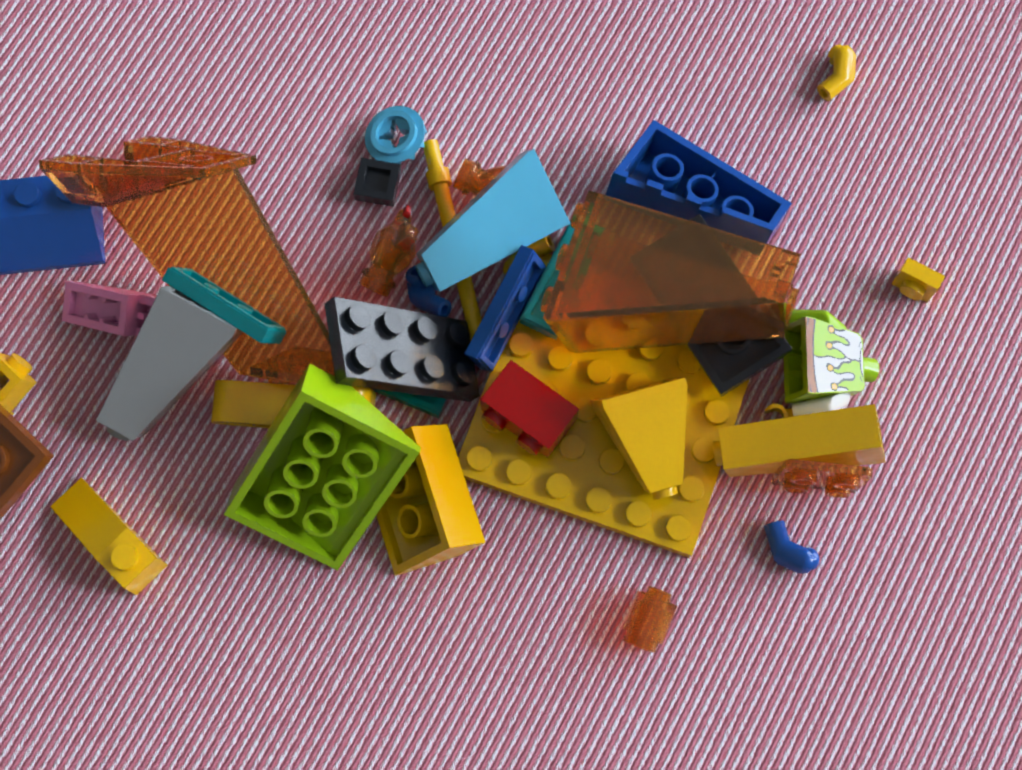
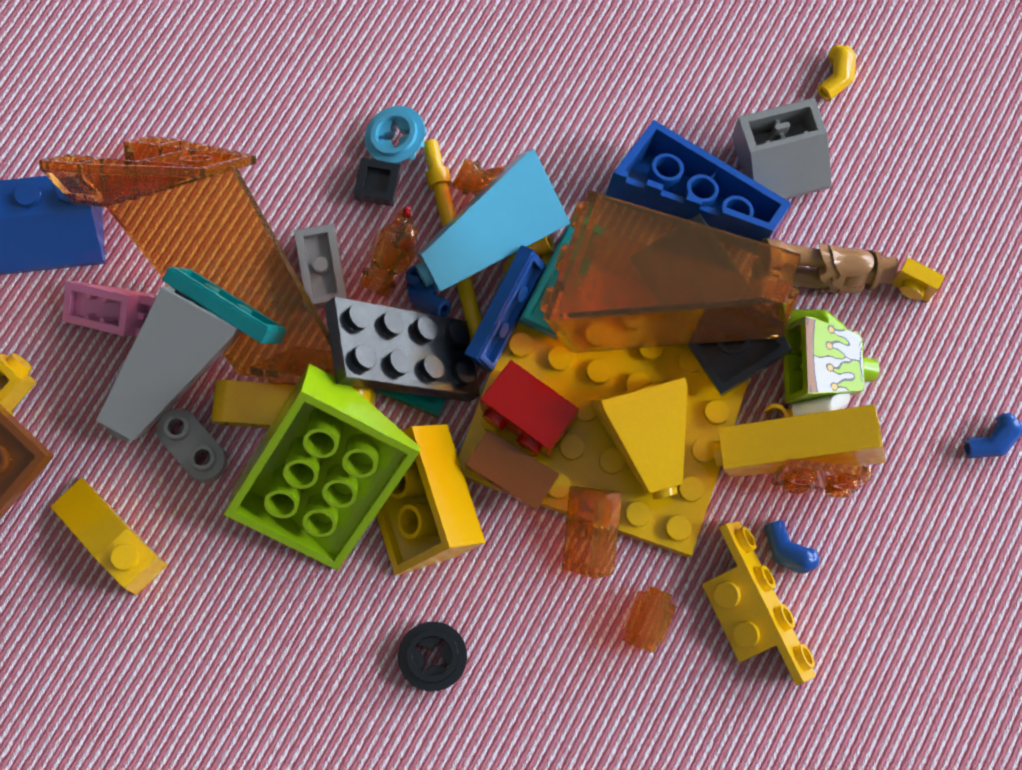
(190, 444): none -> light grey plate
(320, 264): none -> light grey plate
(428, 636): none -> black gear
(512, 470): none -> dark orange tile
(591, 531): none -> clear orange slope
(751, 610): none -> yellow bracket
(785, 148): none -> light grey slope
(839, 268): none -> medium nougat piece
(1000, 441): none -> blue arm

